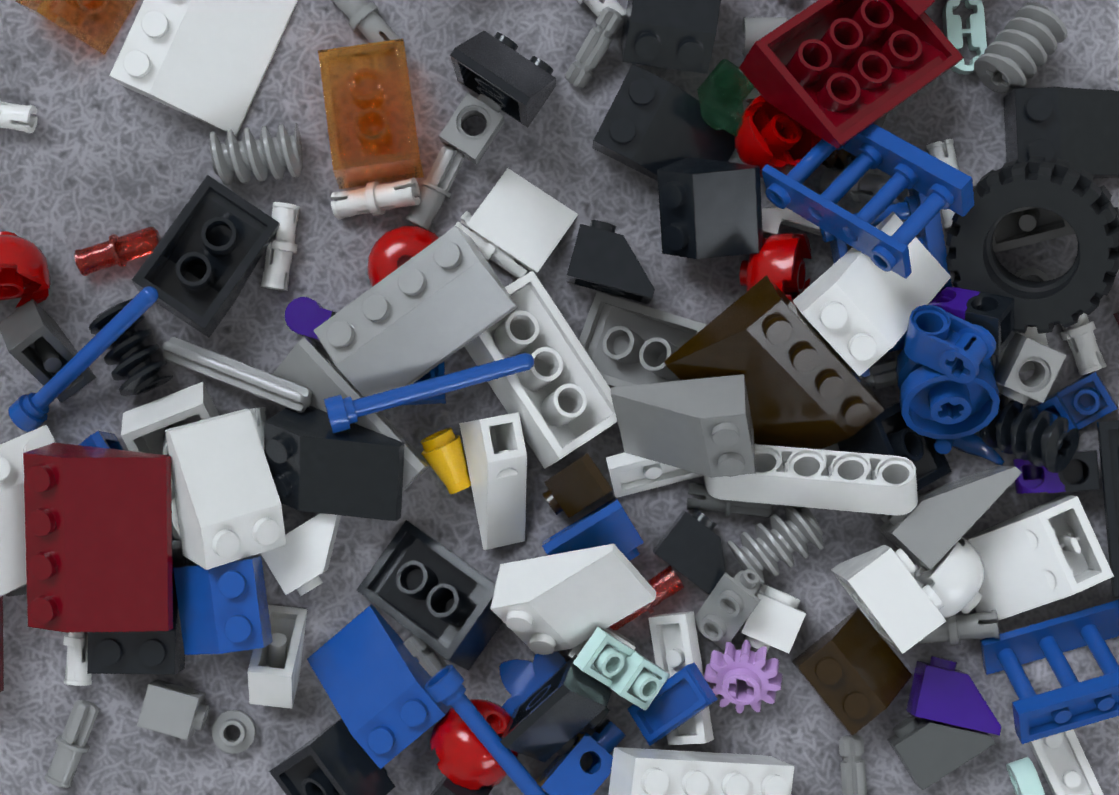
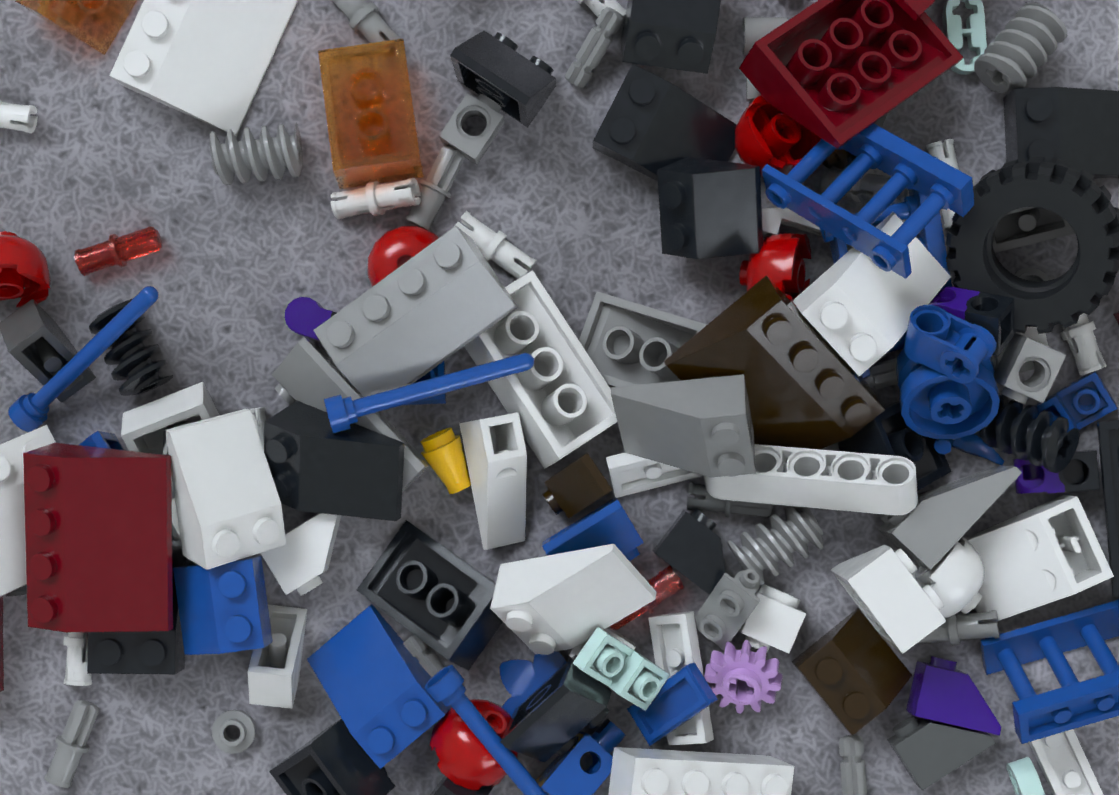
(173, 709): light grey brick -> none
(207, 255): black slope -> none
(237, 374): light grey axle -> none
(281, 247): white pin -> none
(522, 220): white piece -> none
(607, 264): black slope -> none
(723, 96): clear green bracket -> none

